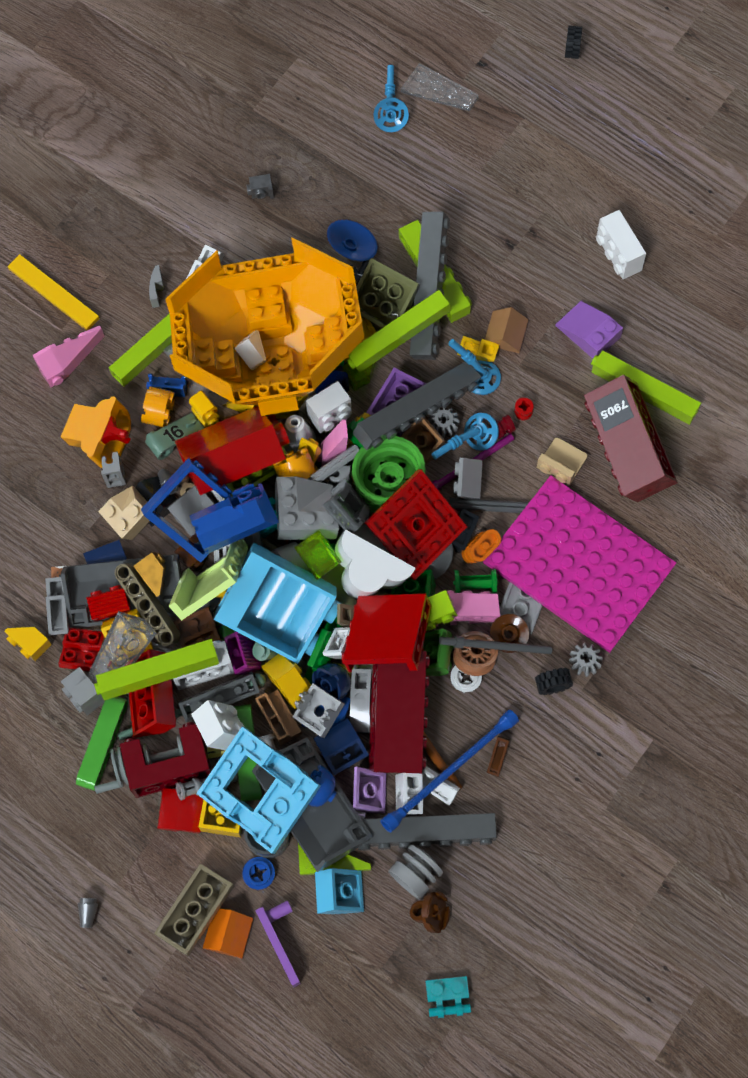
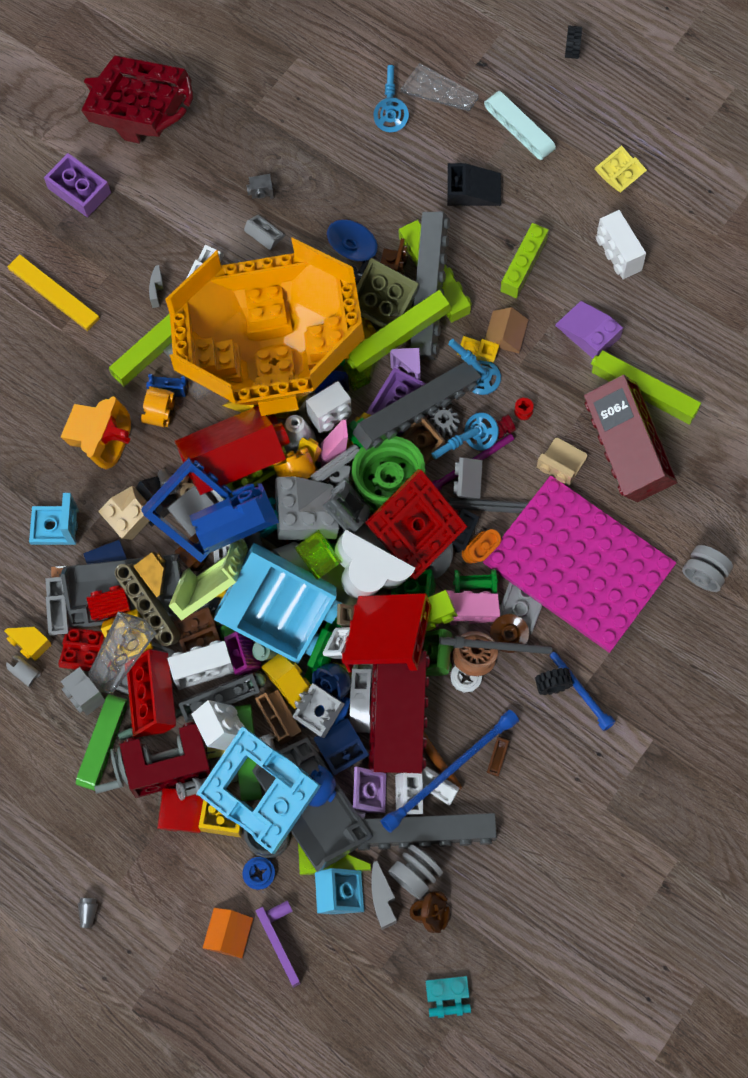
(23, 671): none -> light grey piece
(60, 361): bright pink wedge -> none
(64, 519): none -> medium azure bracket
(77, 185): none -> medium lavender brick
(113, 473): light grey hinge -> none
(130, 103): none -> dark red piece
(156, 670): lime brick -> none
(162, 441): sand green door -> none
(194, 910): dark tan brick -> none
(204, 409): yellow brick -> none
(252, 350): white slope -> none
(263, 232): none -> light grey slope
(382, 897): none -> light grey slope
(396, 259): none -> reddish brown bracket
(406, 360): none -> lavender slope
(472, 186): none -> black slope
(519, 125): none -> light aqua beam
(524, 260): none -> lime brick
(579, 663): light grey gear -> none
(604, 720): none -> blue piece
(620, 169): none -> light yellow slope
(707, 568): none -> light grey wheel

